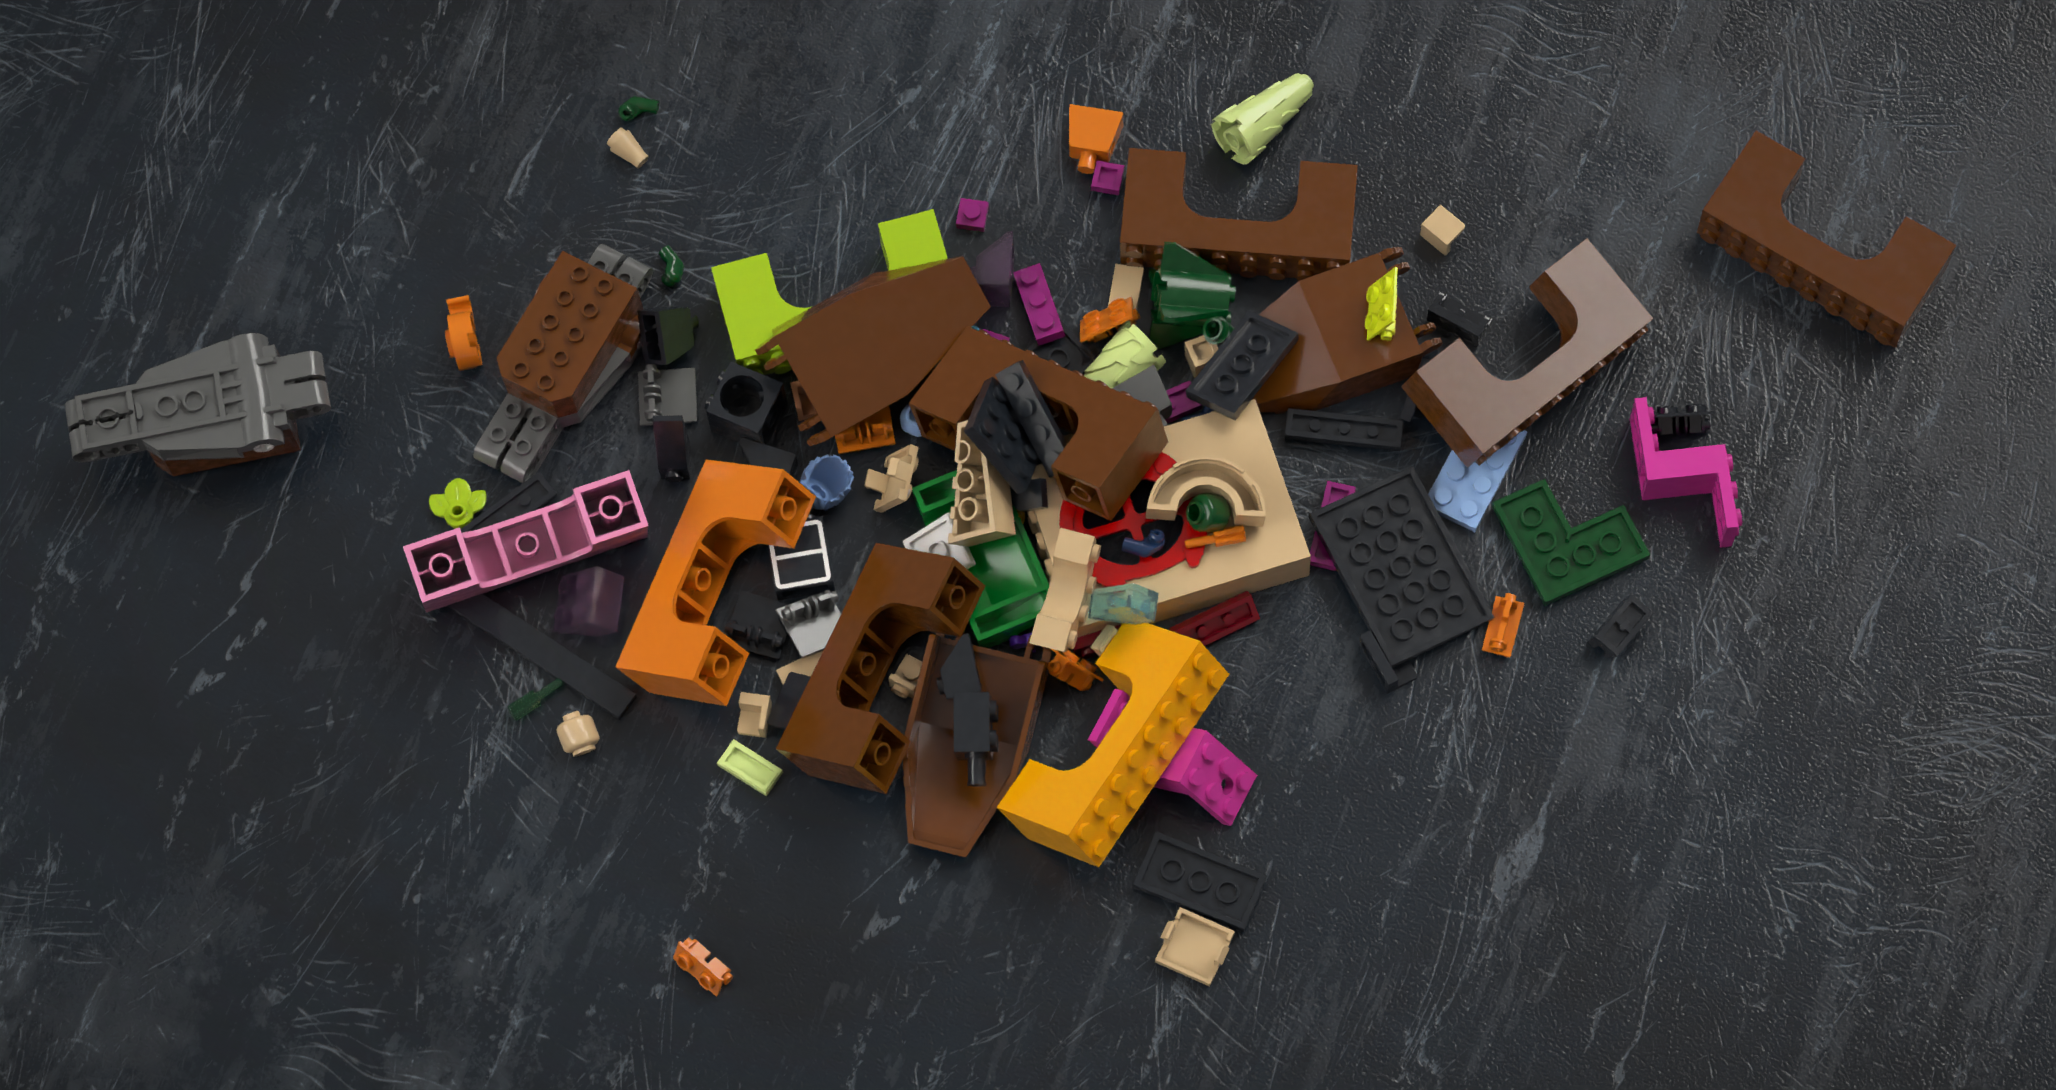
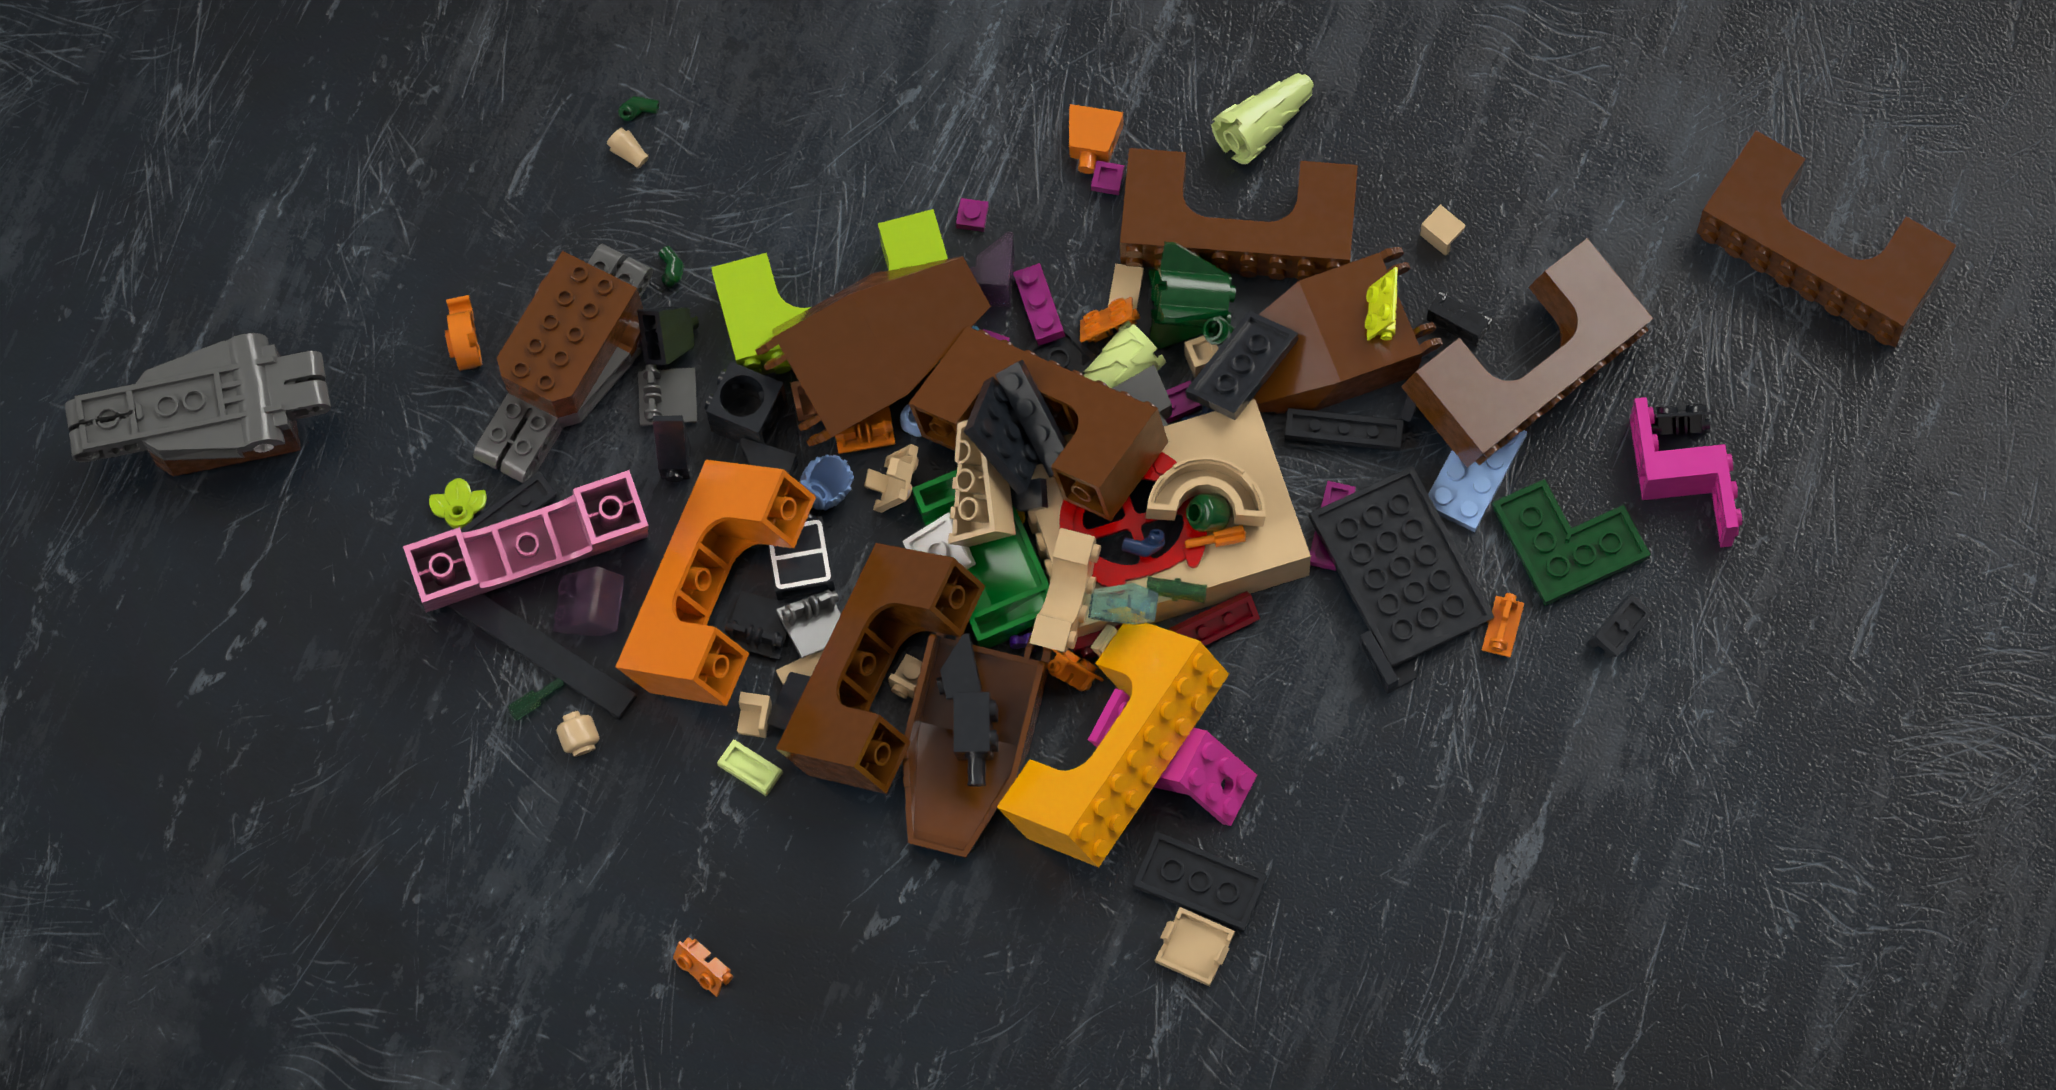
(1177, 589): none -> clear green pin

